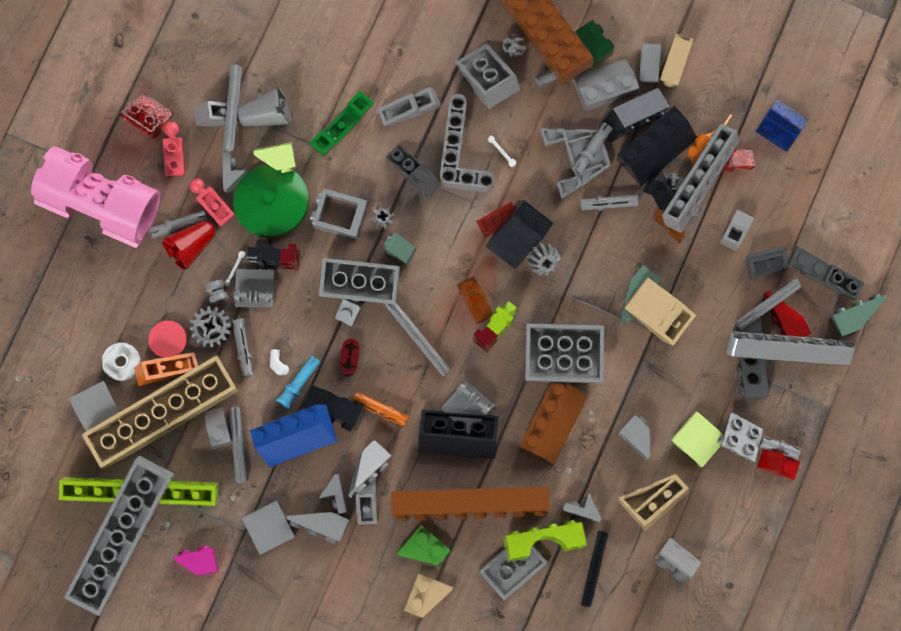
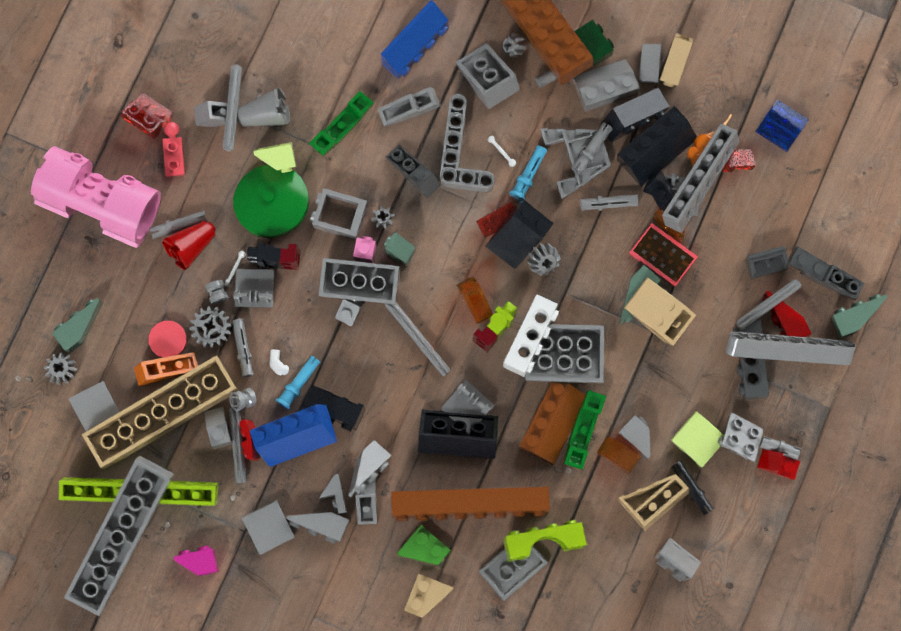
(56, 375): none -> light grey gear
(75, 330): none -> sand green slope
(113, 353): white tile -> none
(211, 202): coral plate -> none
(230, 177): light grey slope -> none
(242, 399): none -> light grey wheel
(248, 447): none -> red slope
(345, 356): dark red beam -> none
(364, 249): none -> bright pink brick
(387, 412): orange pin -> none
(414, 40): none -> blue slope
(525, 180): none -> medium azure pin
(539, 307): none -> white brick
(583, 428): none -> green slope
(588, 512): light grey slope -> none
(594, 568): black axle -> none
(618, 455): none -> clear orange slope
(663, 255): none -> tile
(695, 492): none -> black pin
(737, 230): light grey slope -> none

